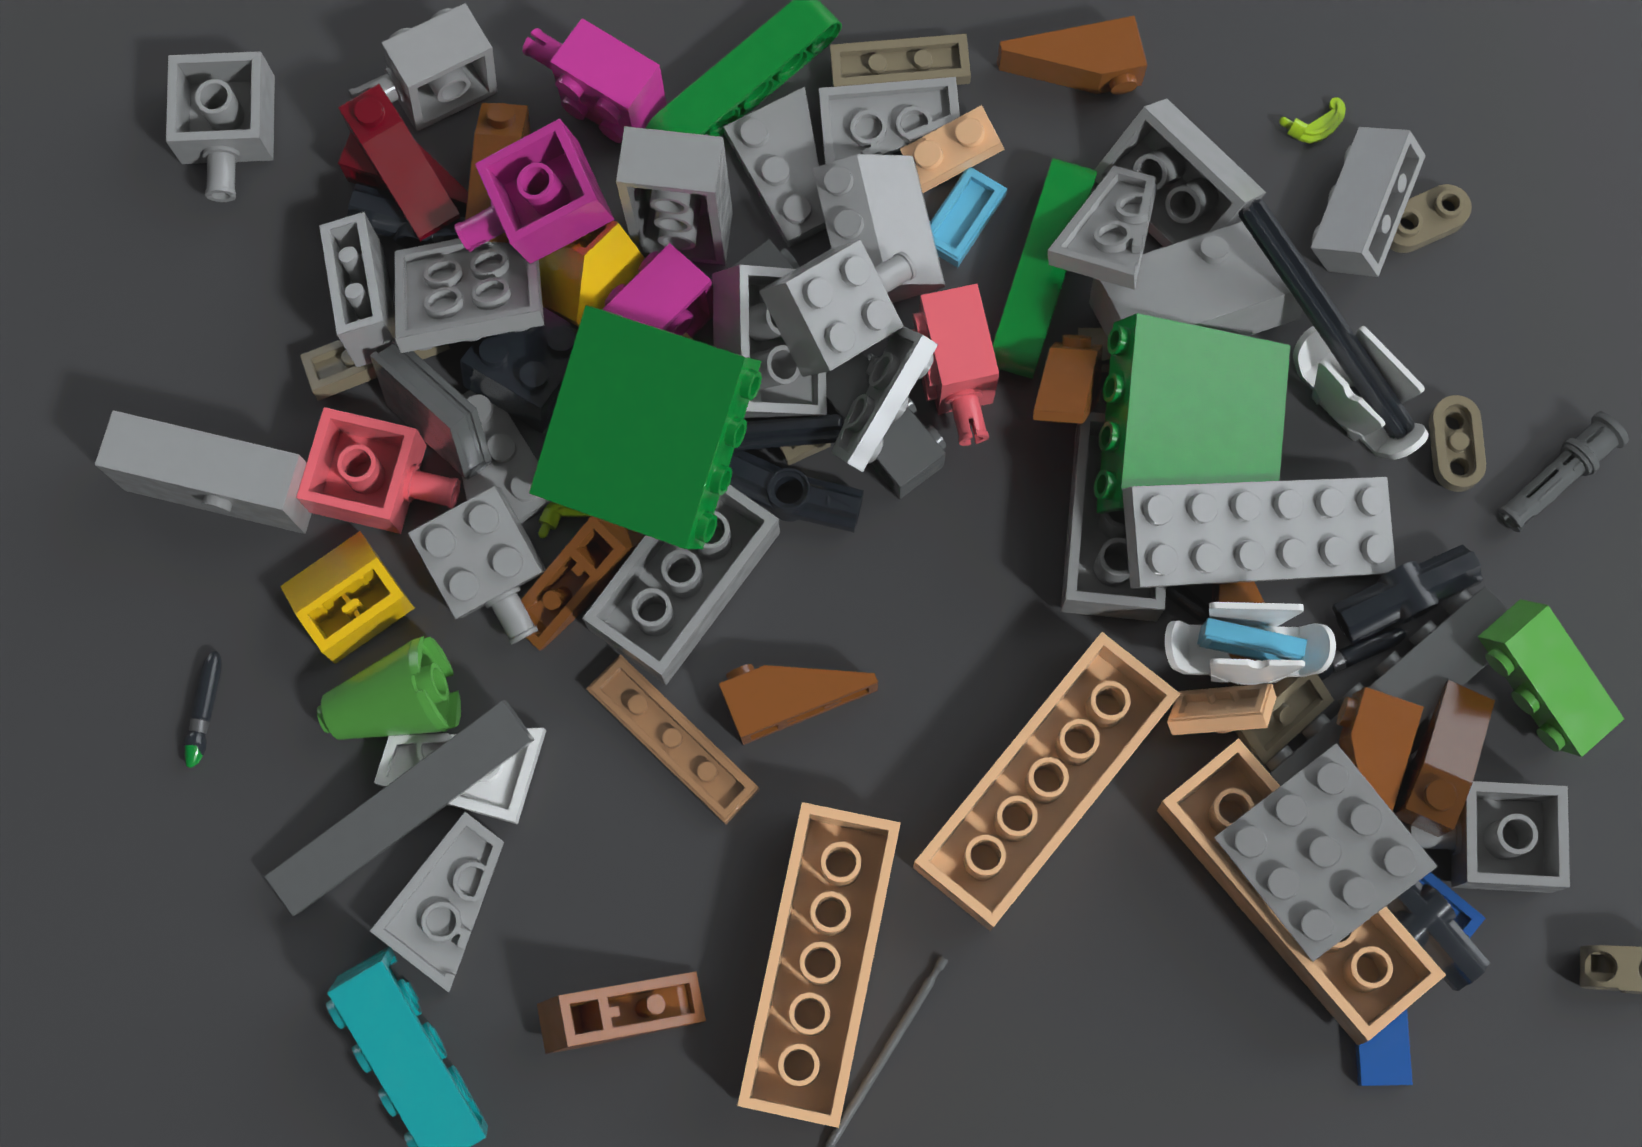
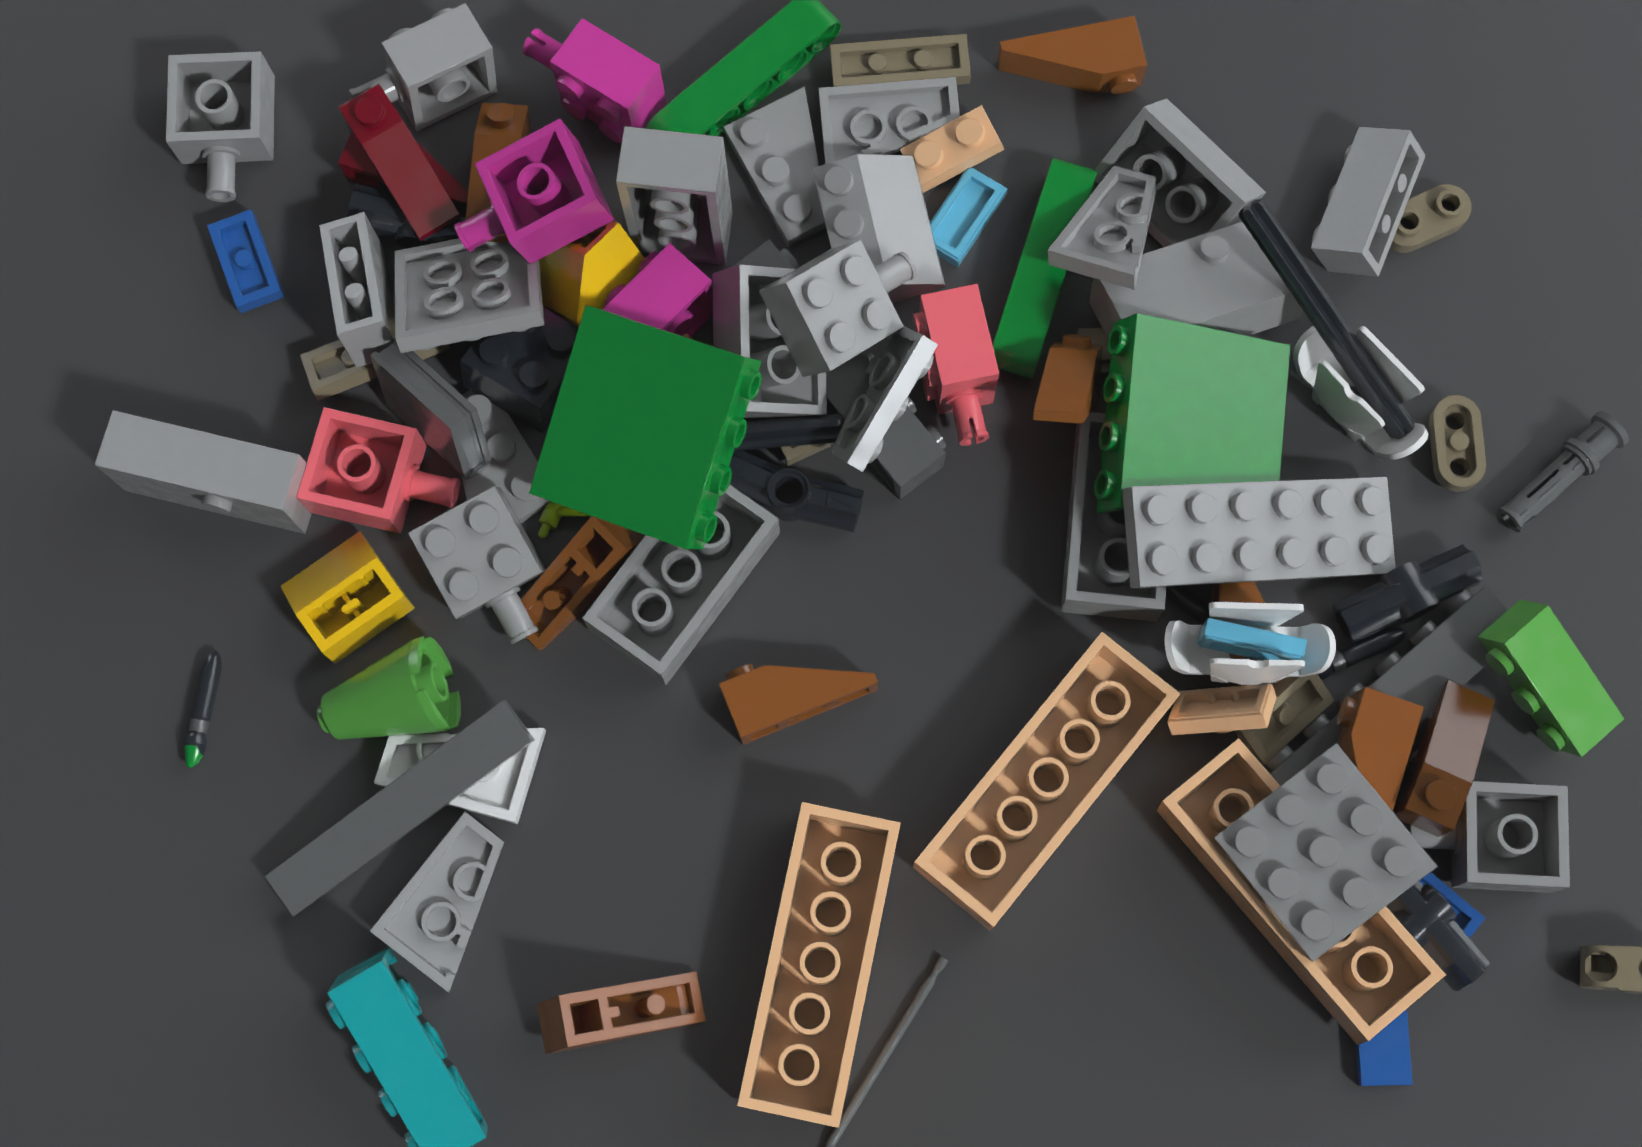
(245, 261): none -> blue plate
(673, 739): medium nougat tile -> none
(1318, 129): lime piece -> none

